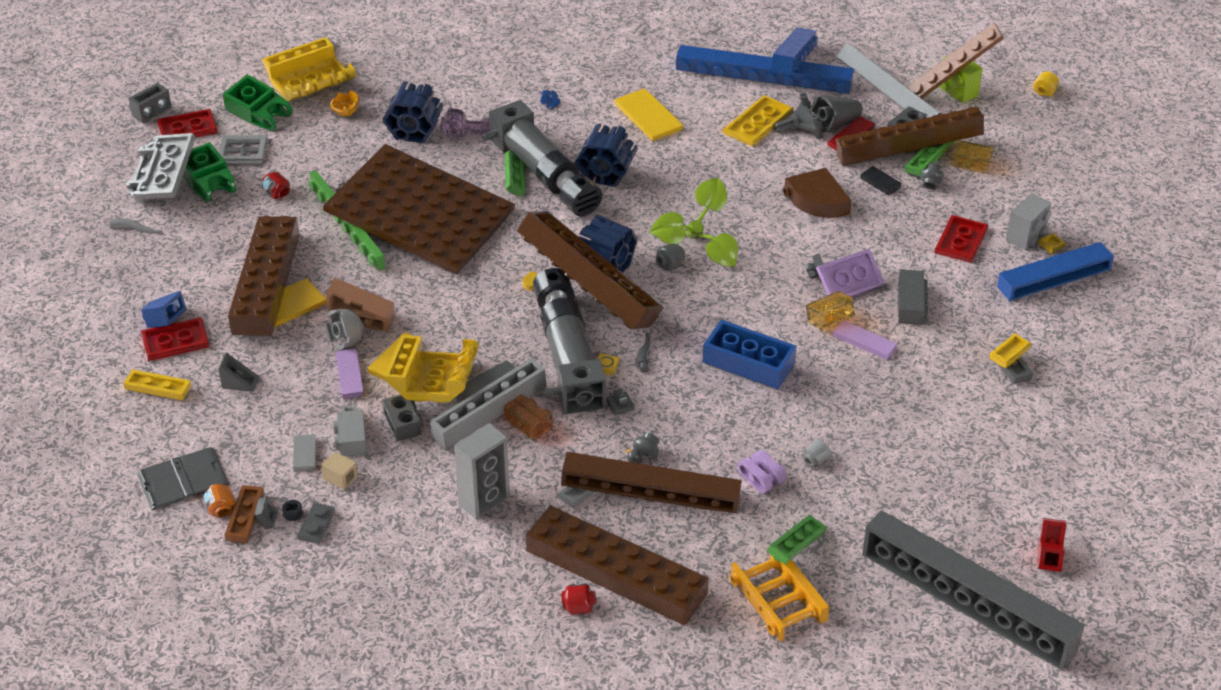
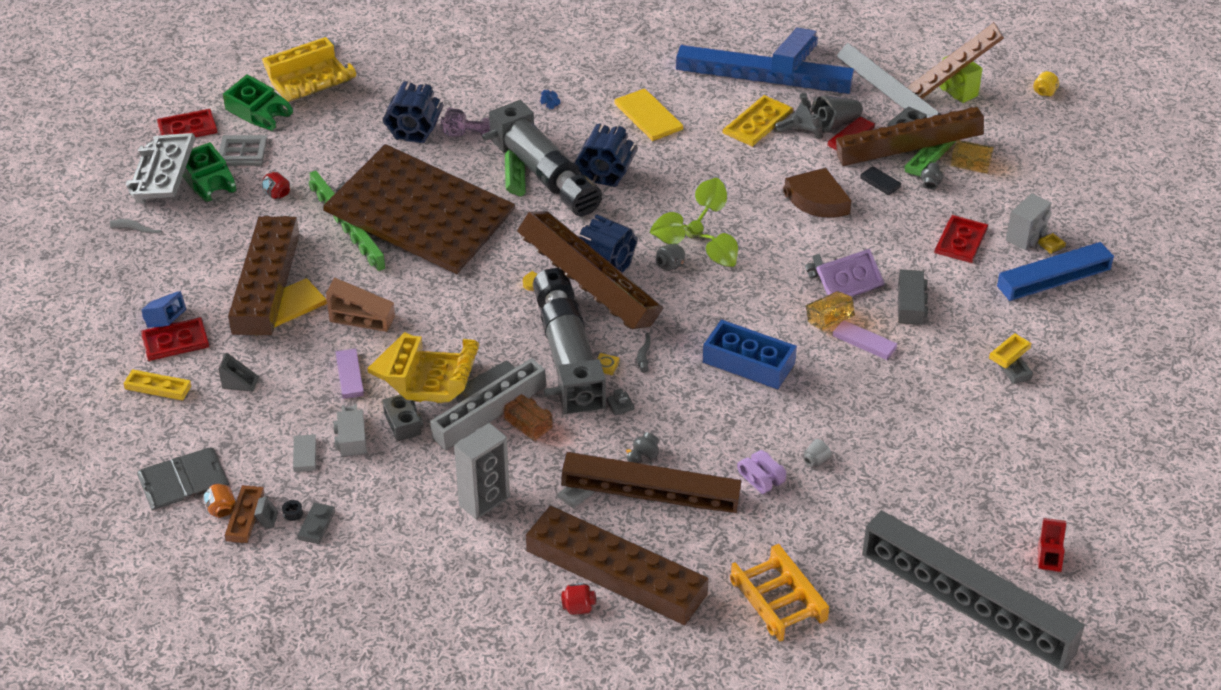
(150, 102): dark grey brick -> none
(339, 470): tan brick -> none
(344, 324): light grey cylinder -> none
(345, 104): light orange hair -> none
(796, 539): bright green plate -> none

